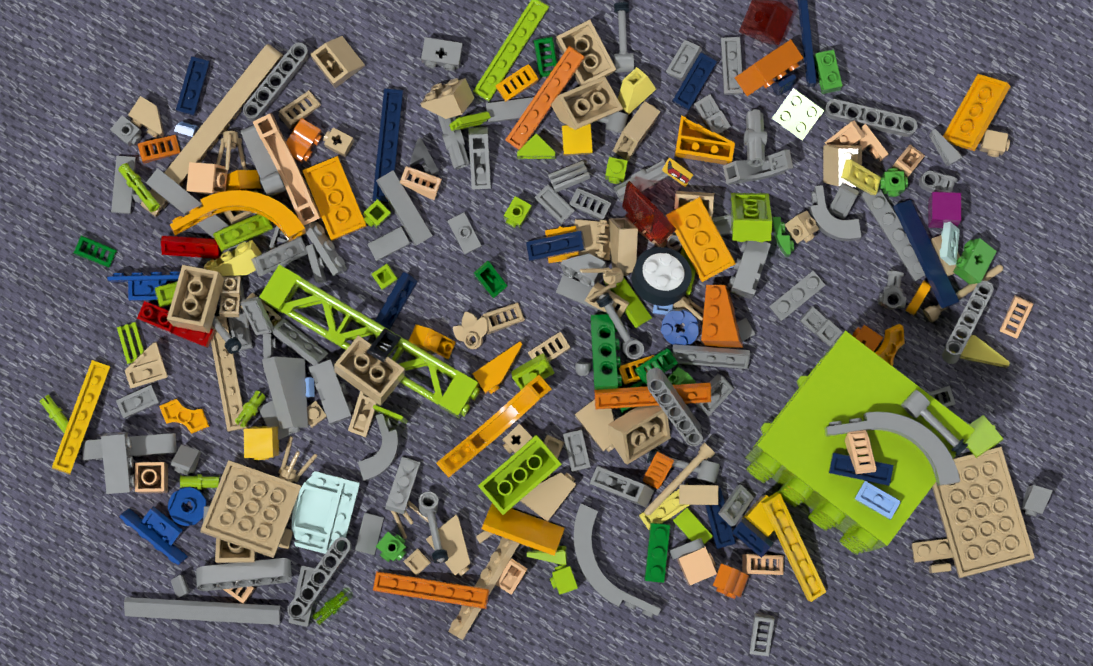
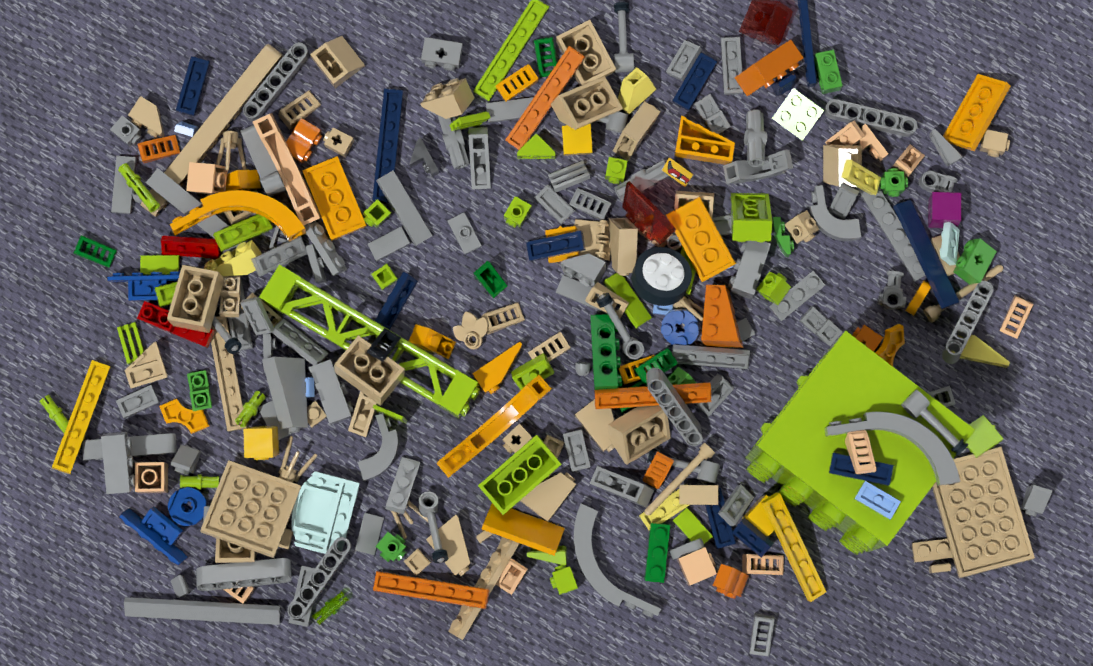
(159, 263): none -> lime tile
(199, 390): none -> bright green slope
(419, 188): light nougat slope -> none
(610, 276): tan plant -> none
(774, 287): none -> lime brick

